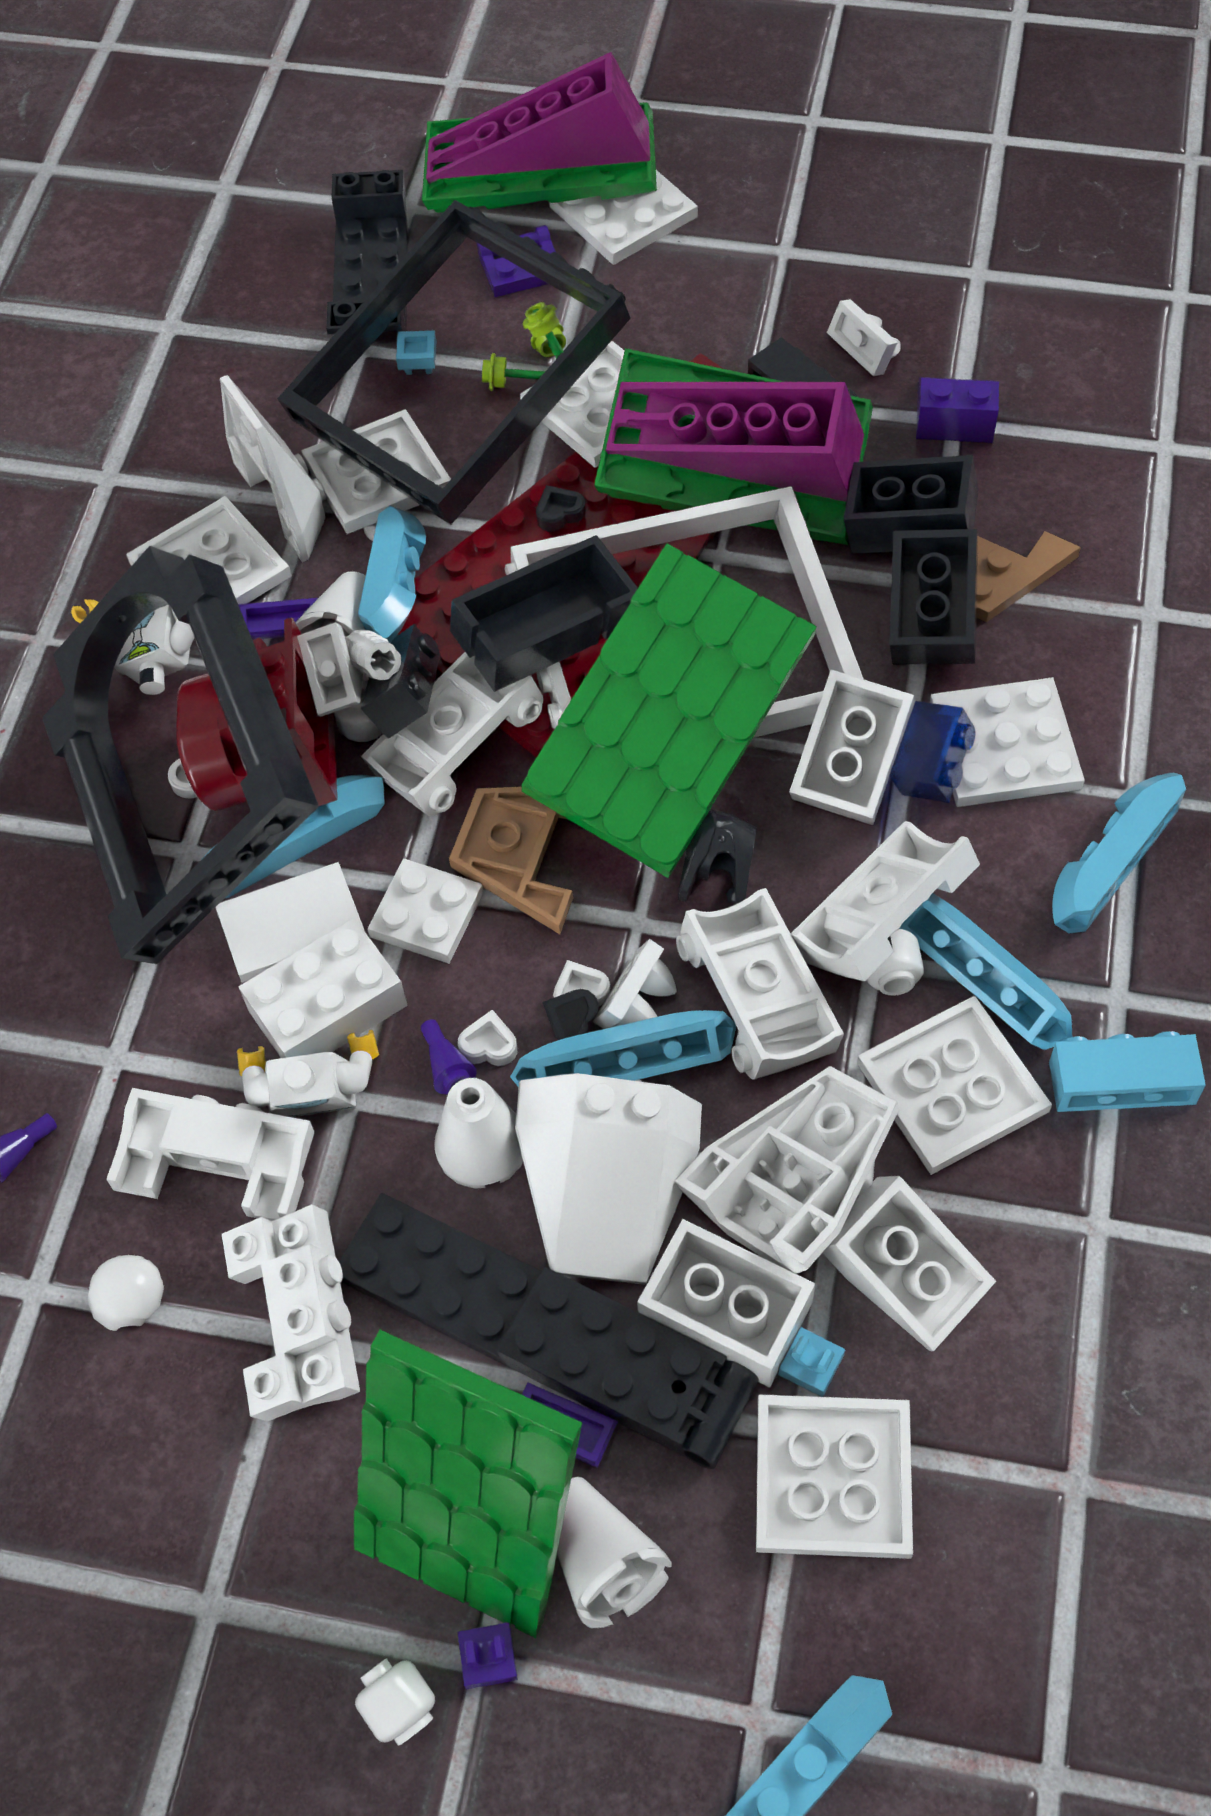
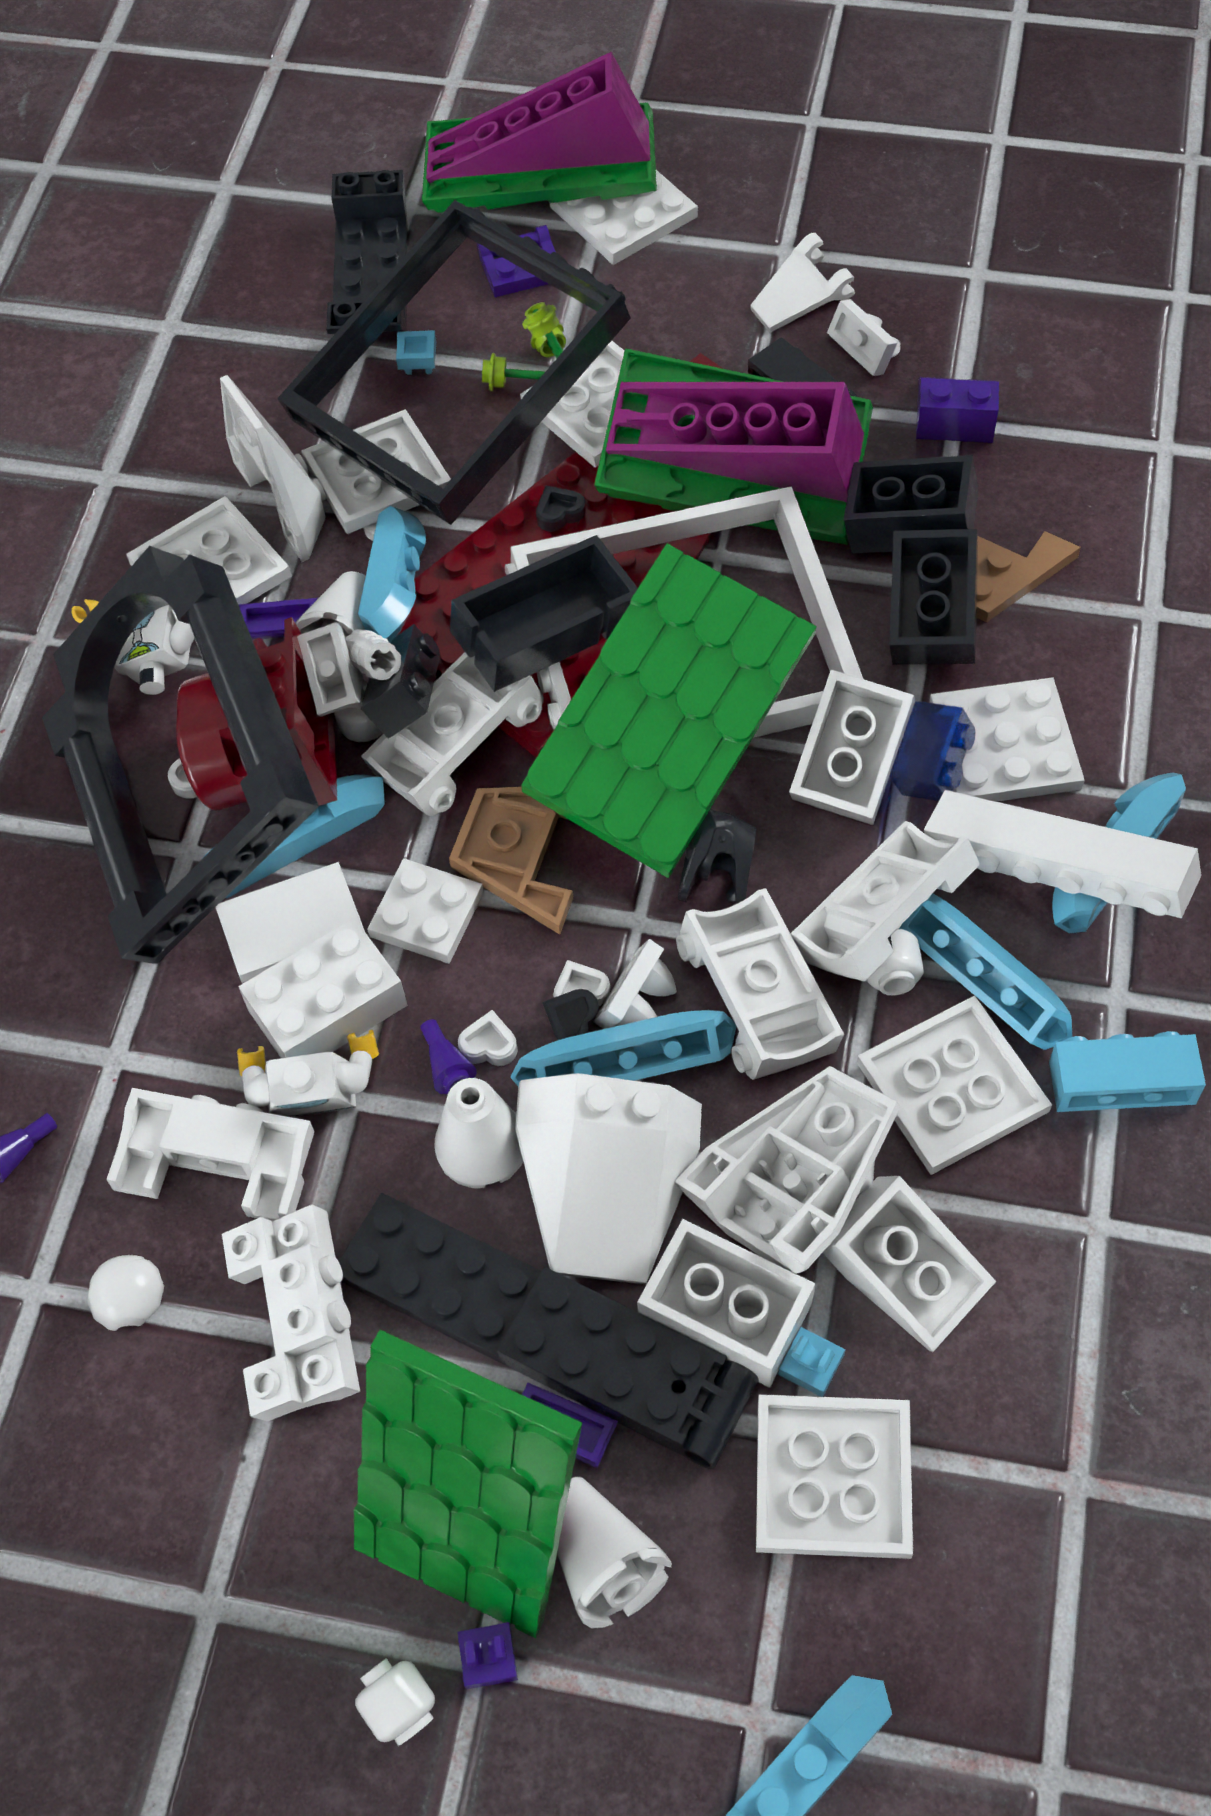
(800, 287): none -> white flag
(1070, 853): none -> white brick

